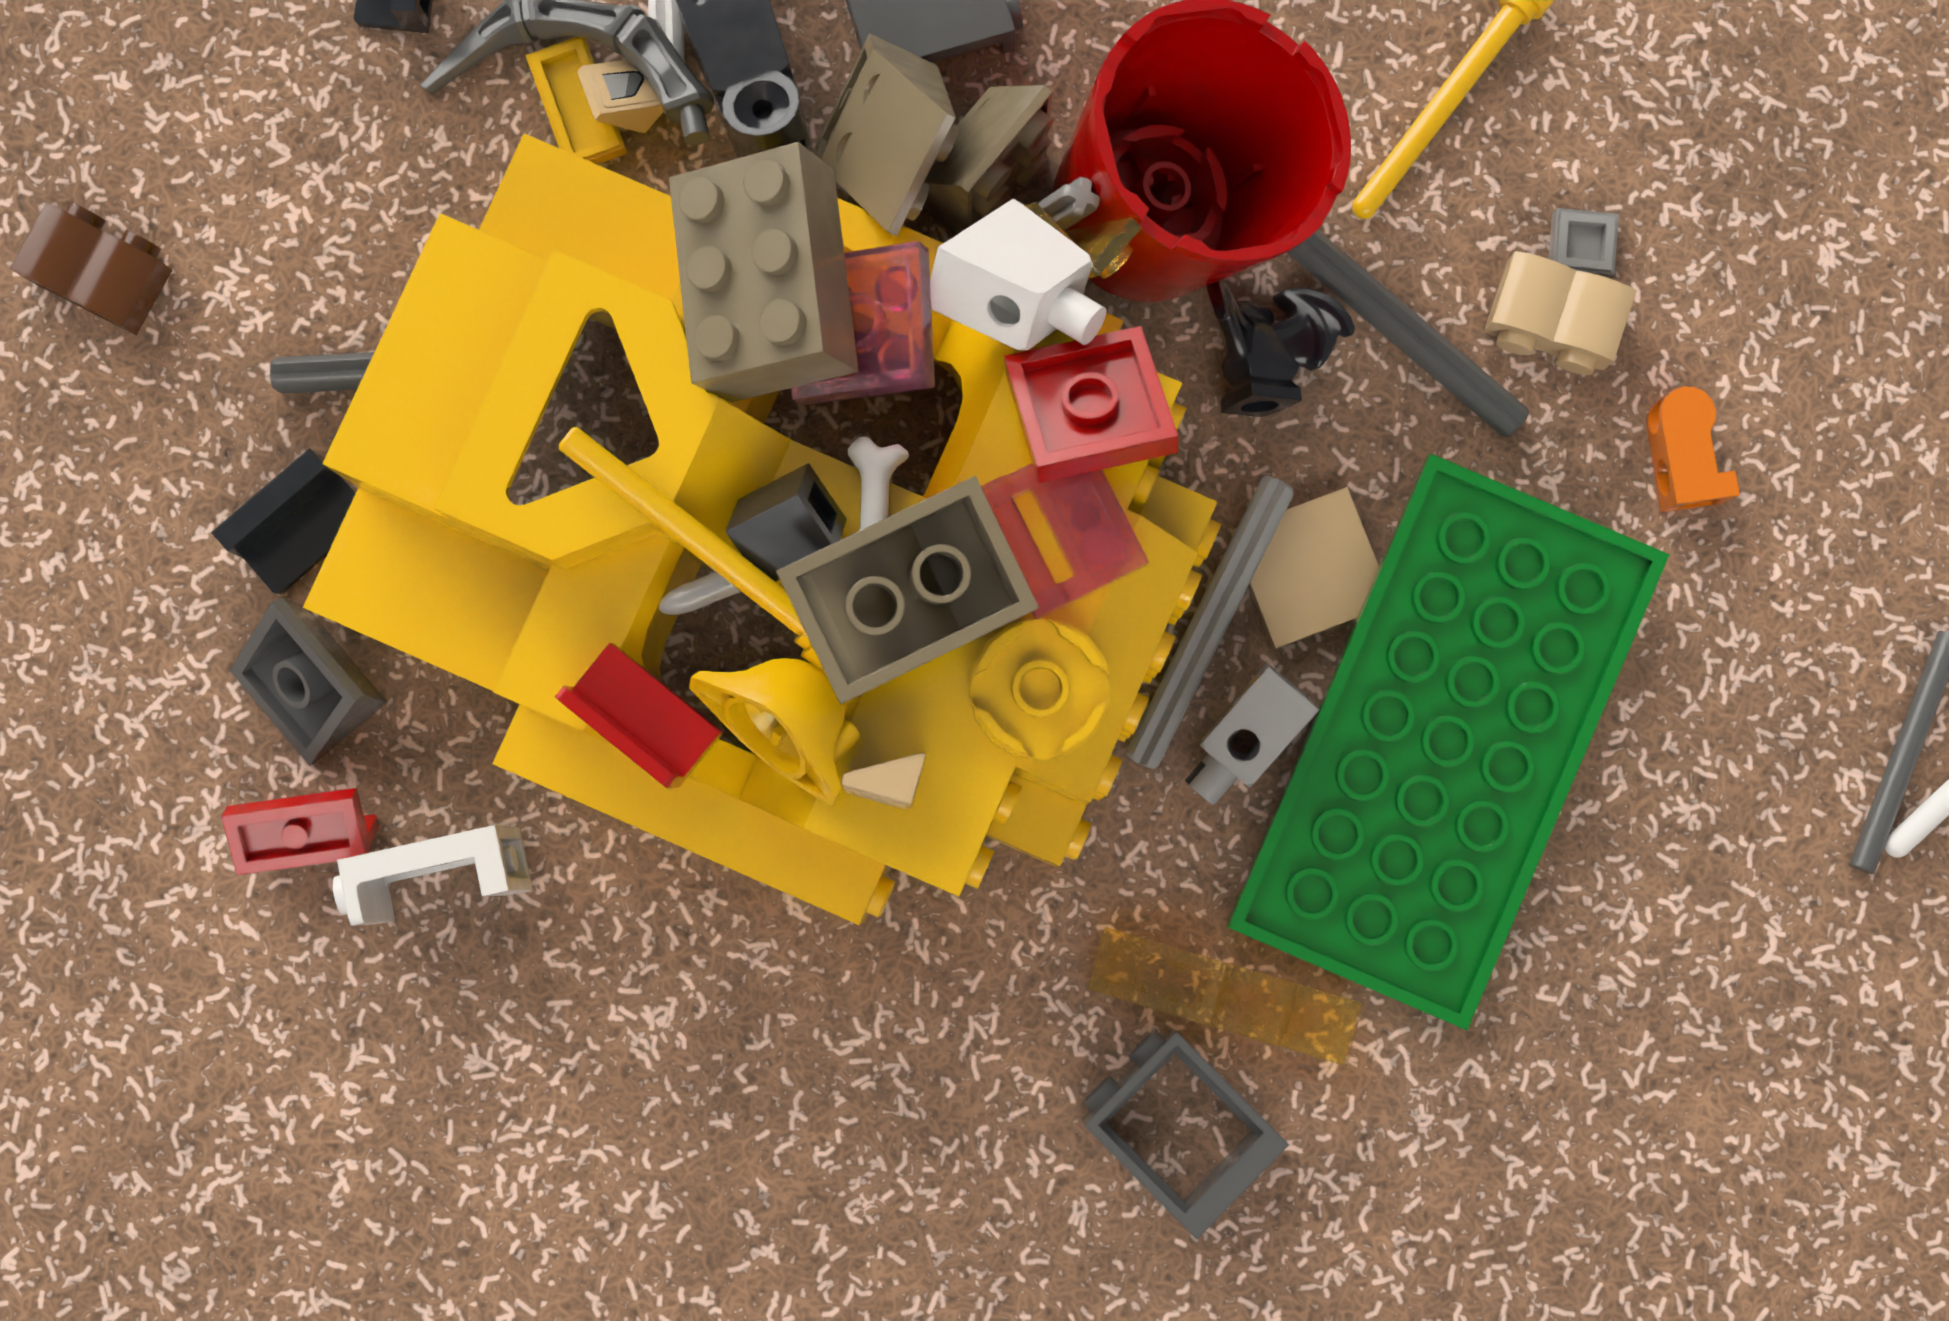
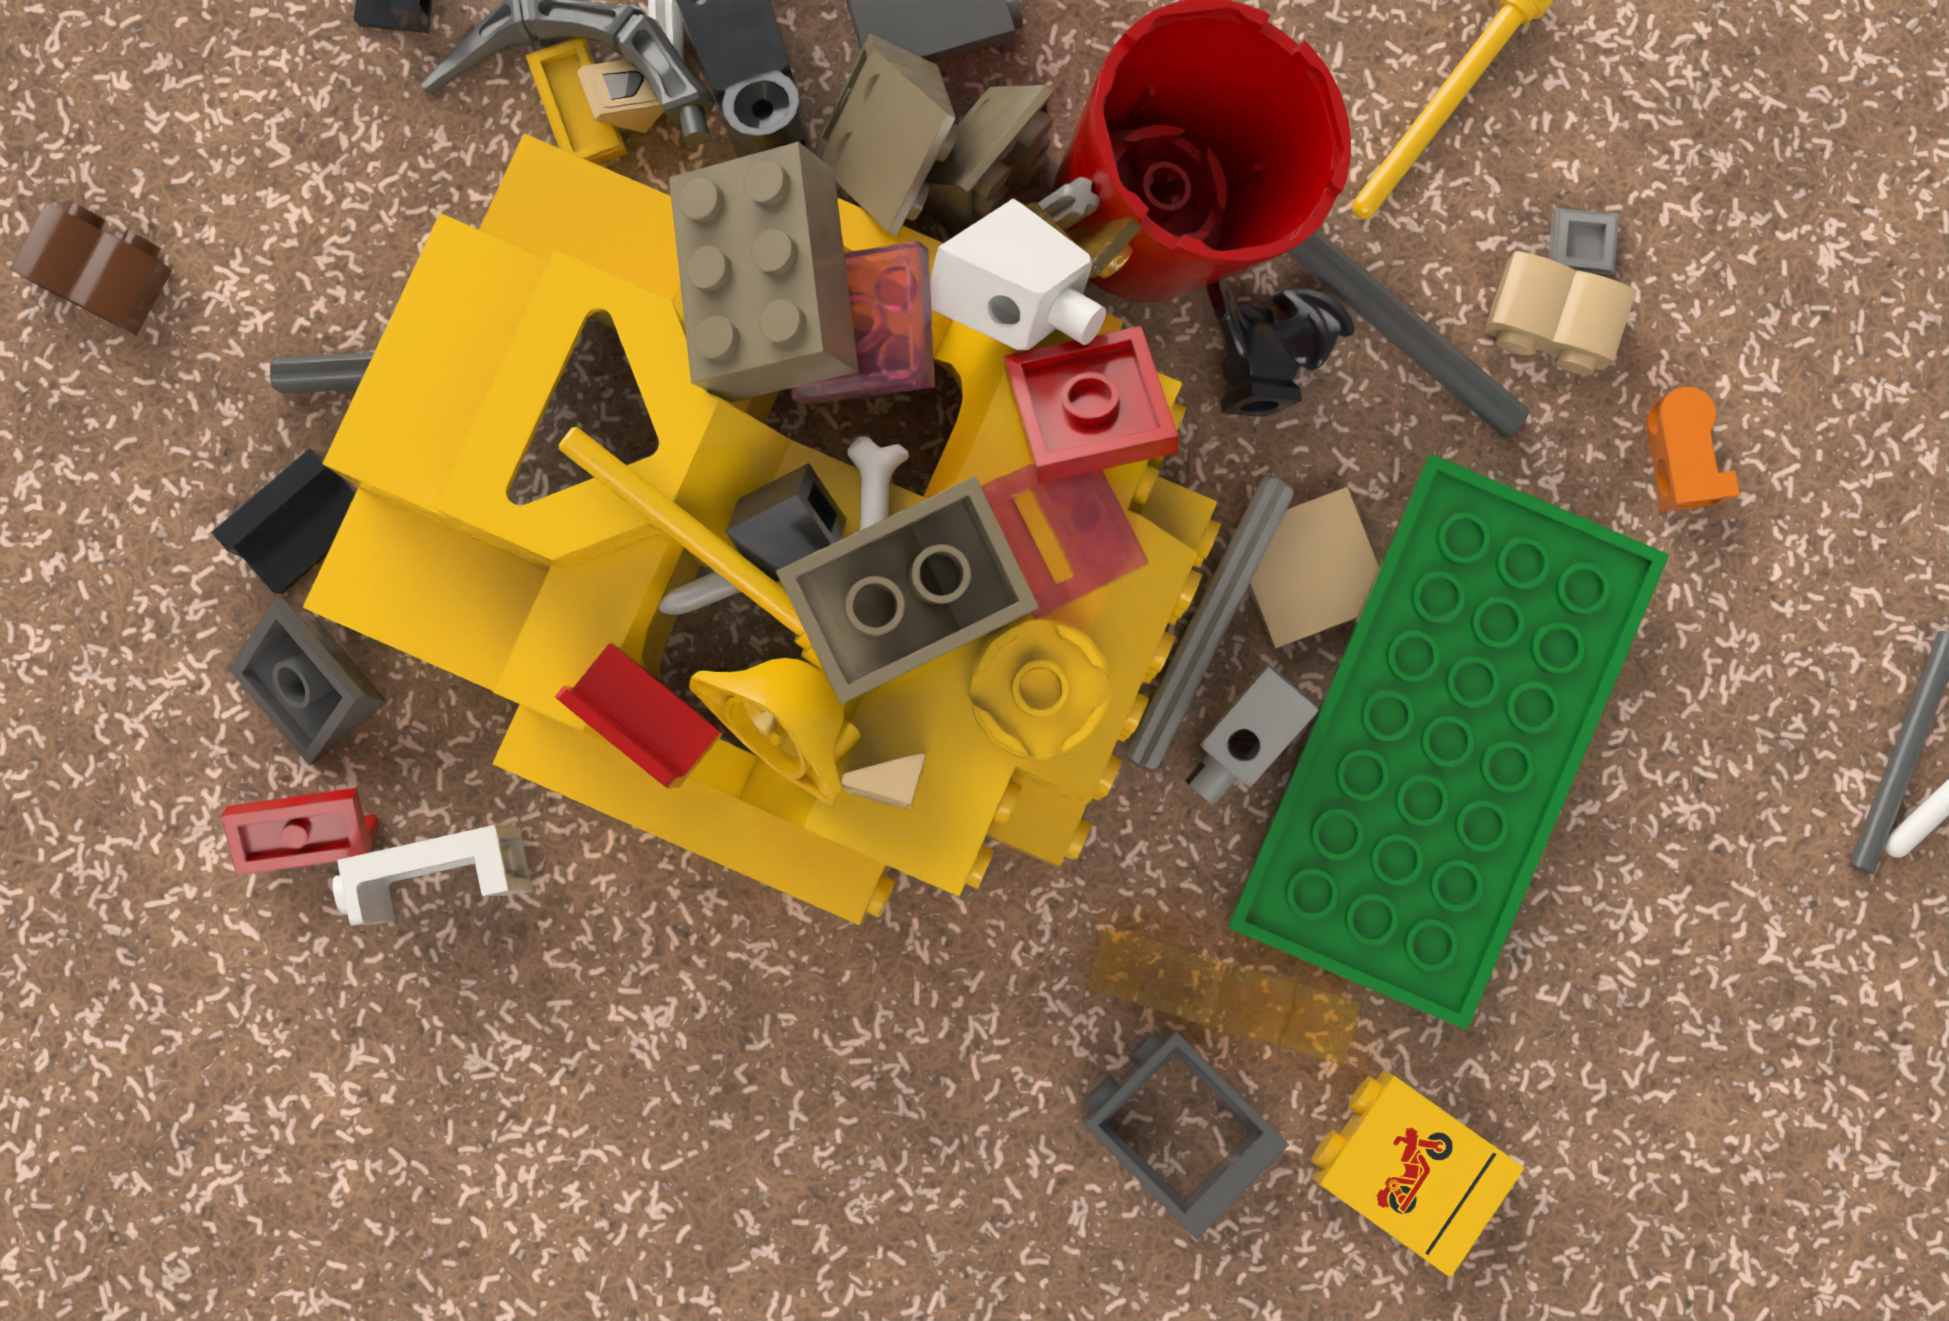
(1415, 1171): none -> yellow panel

